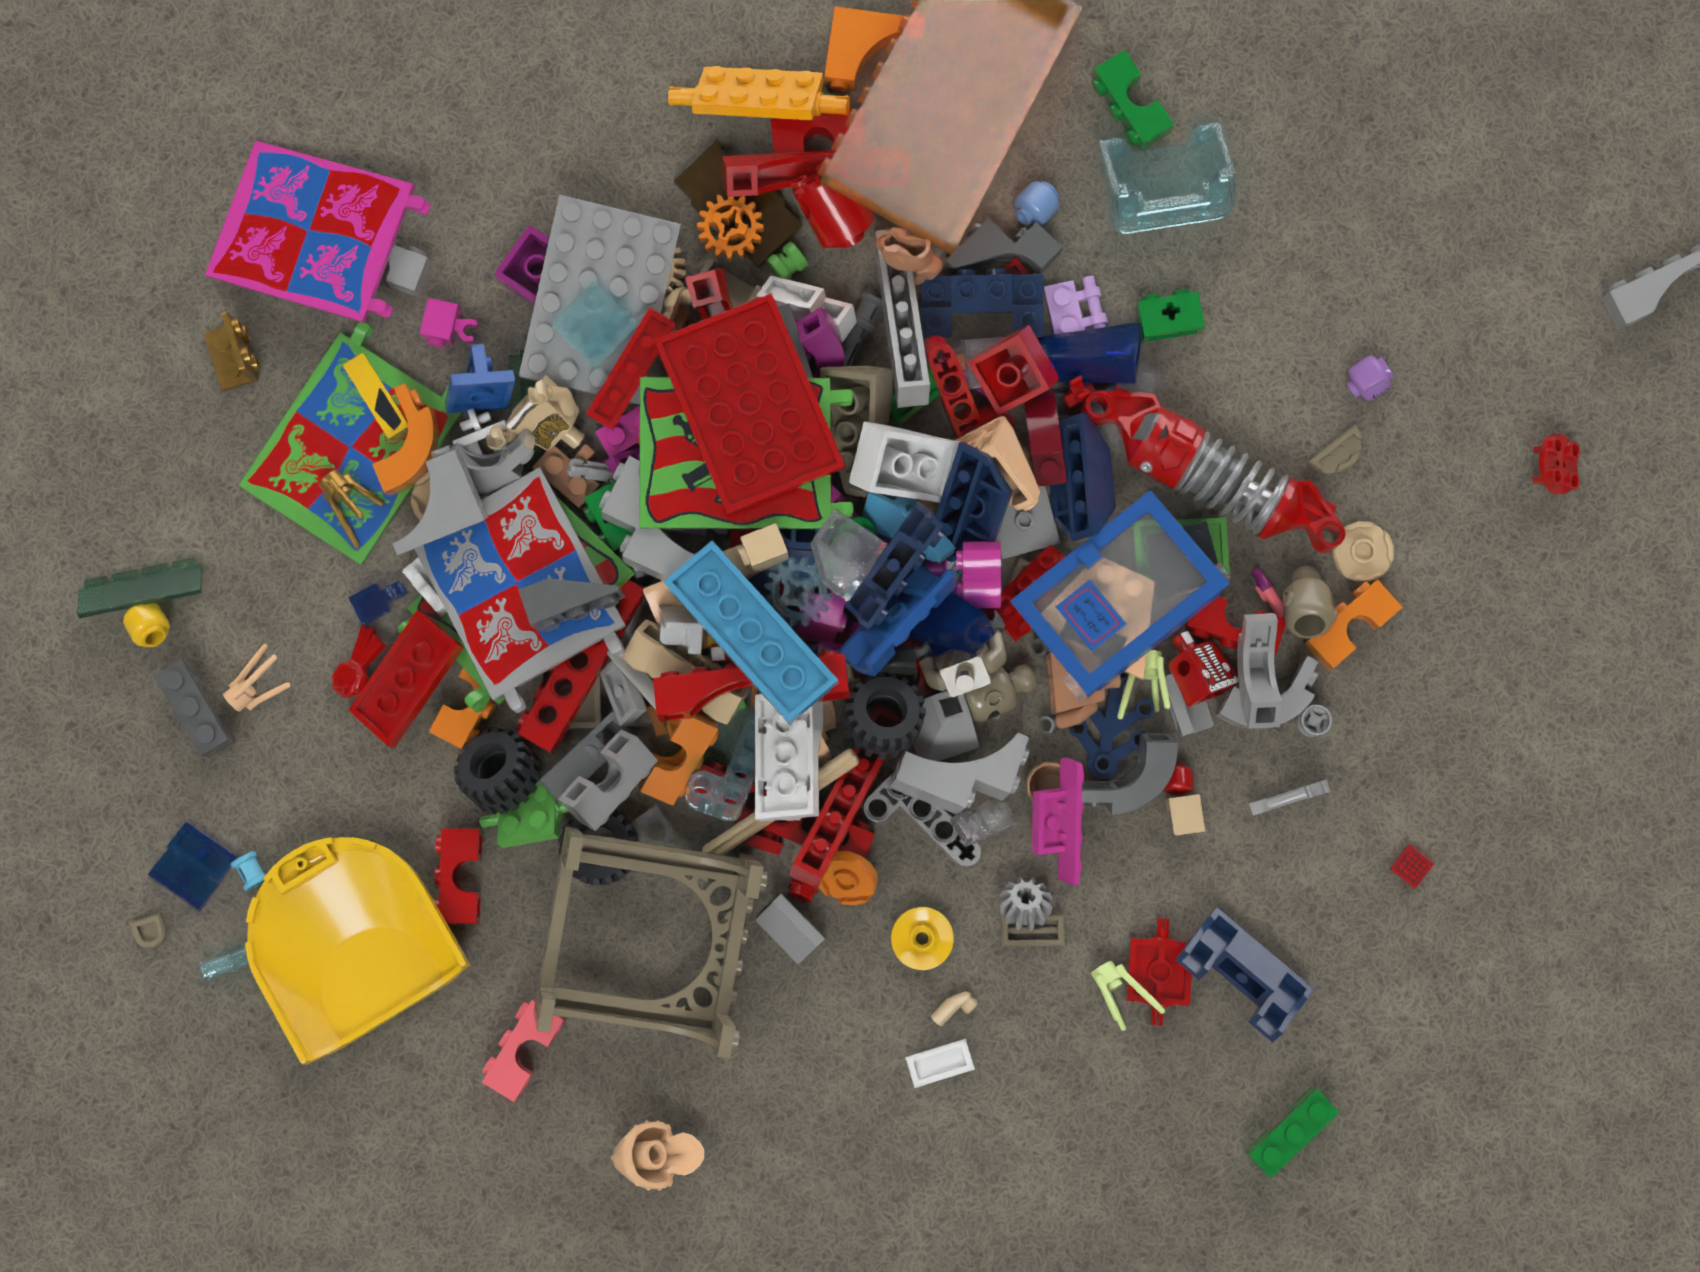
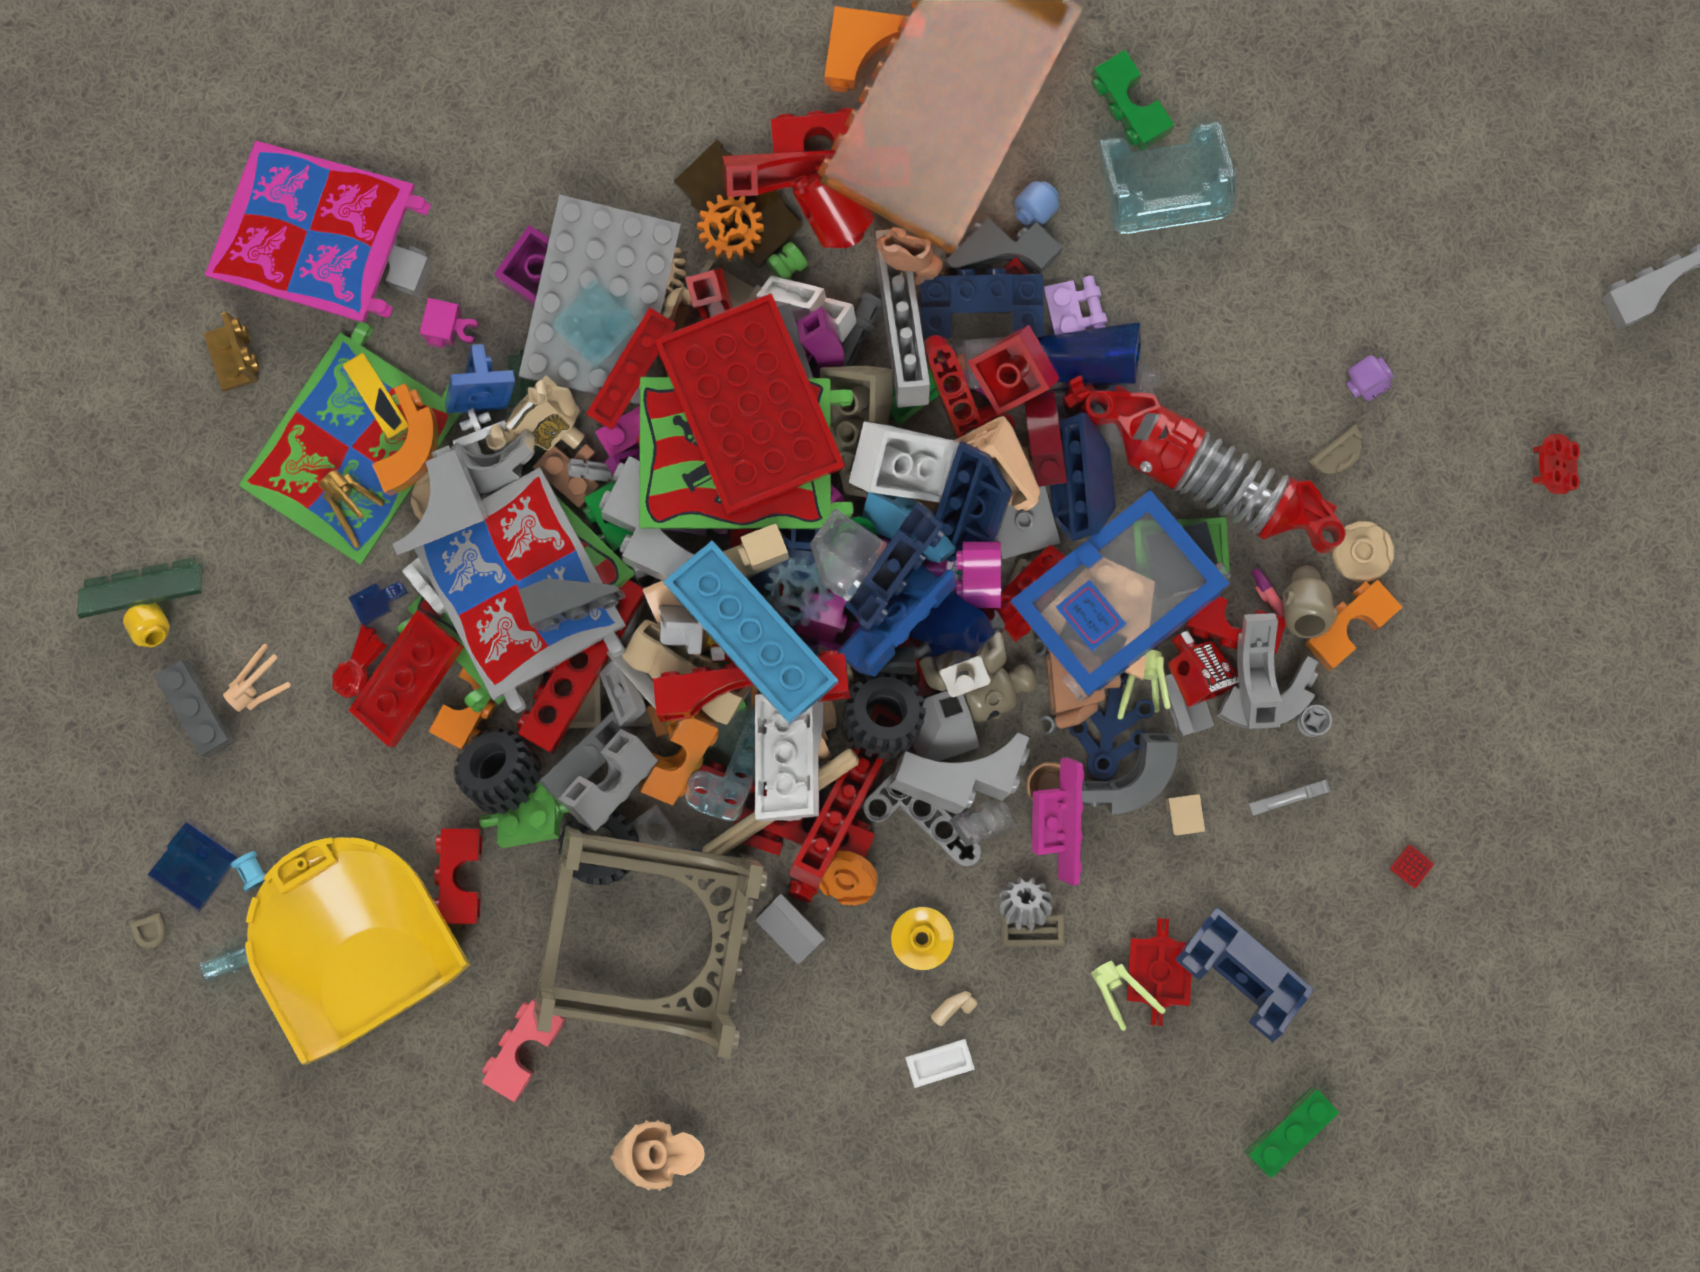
(759, 94): light orange plate -> none
(1181, 781): red piece -> none
(1186, 321): green brick -> none

